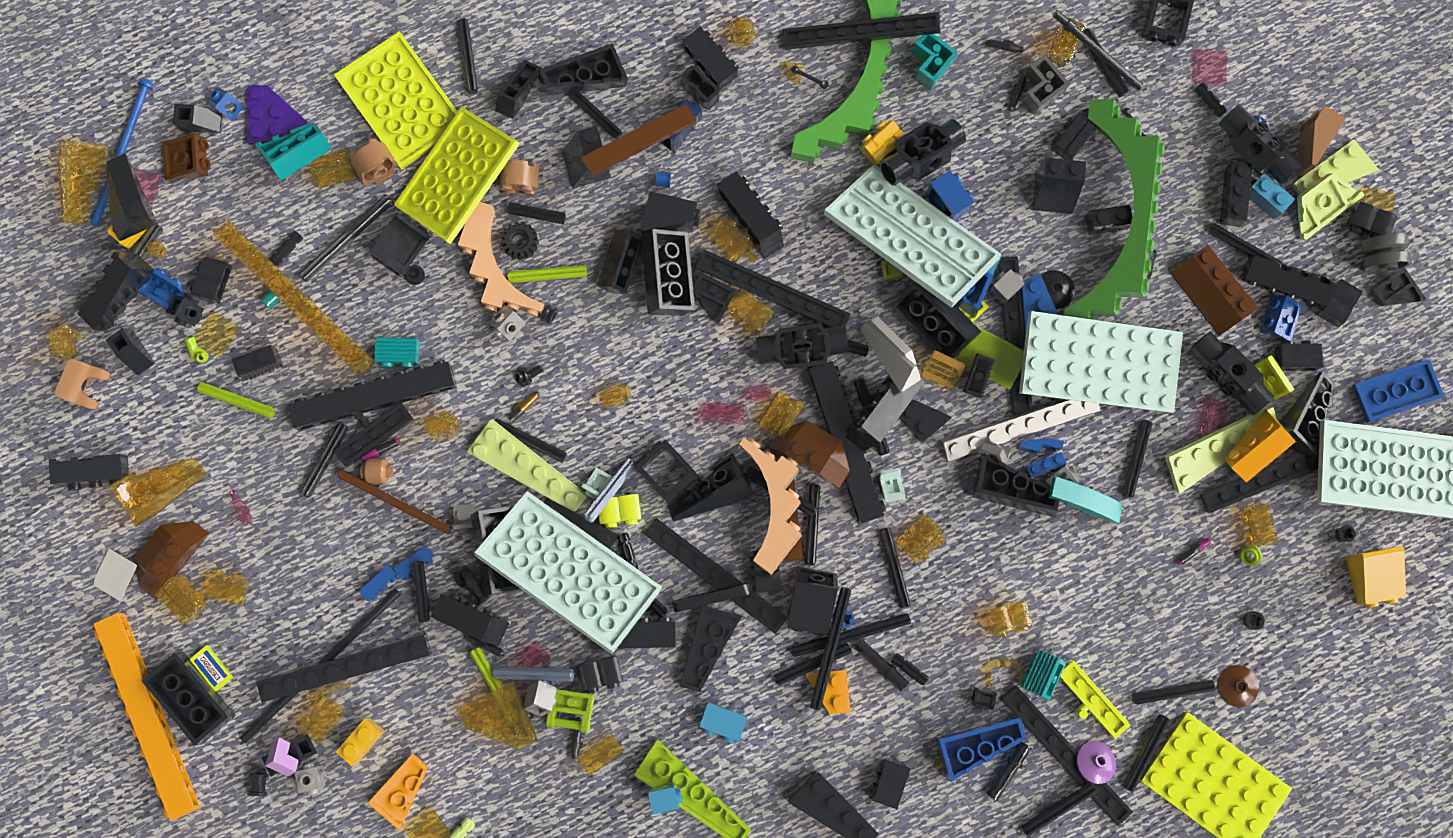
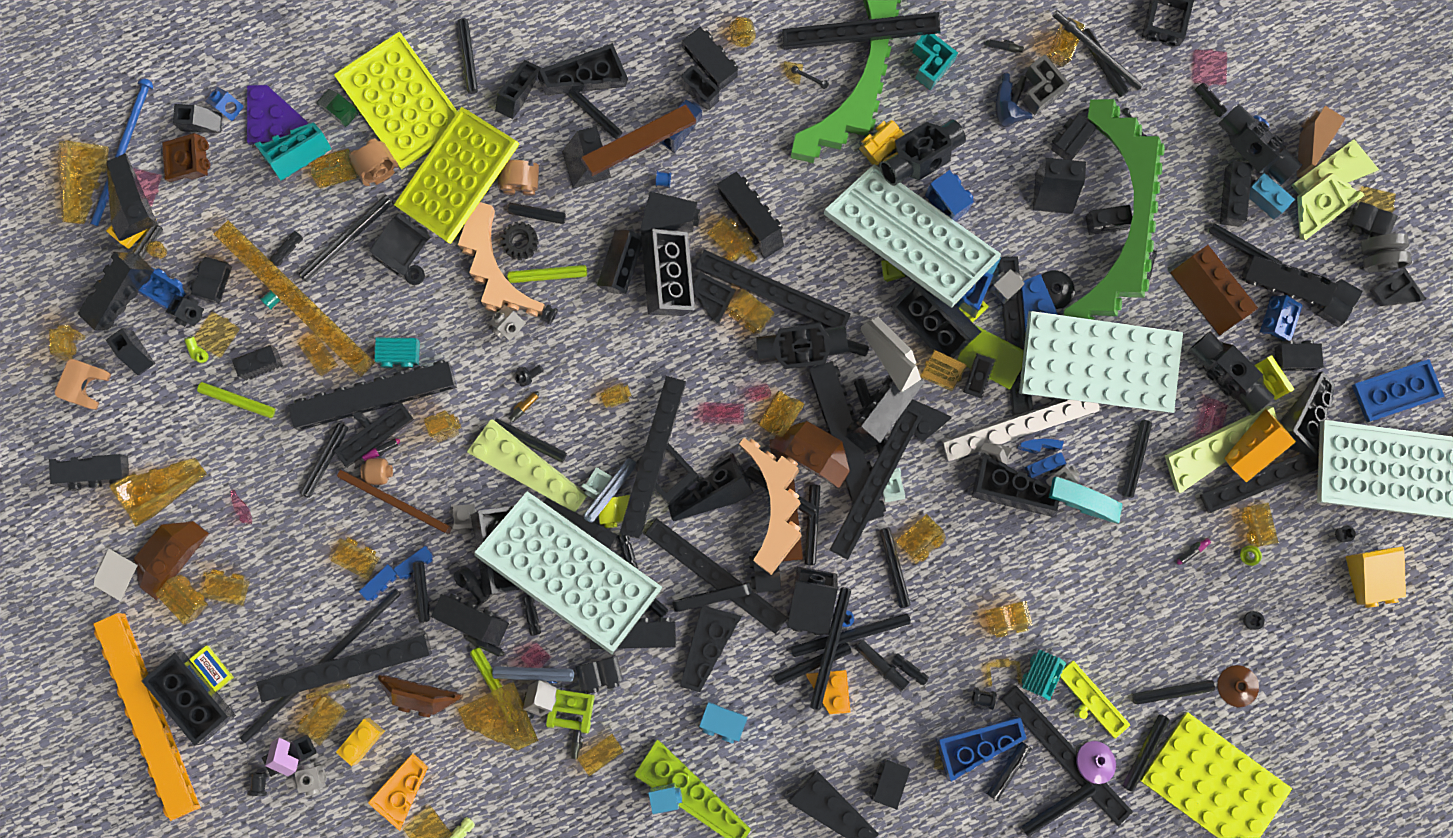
(318, 354): none -> clear yellow plate
(337, 107): none -> dark green slope
(355, 558): none -> clear yellow bracket
(417, 696): none -> reddish brown wedge
(531, 615): none -> black axle
(652, 457): none -> black plate
(875, 483): none -> black tile
(1006, 110): none -> dark blue animal

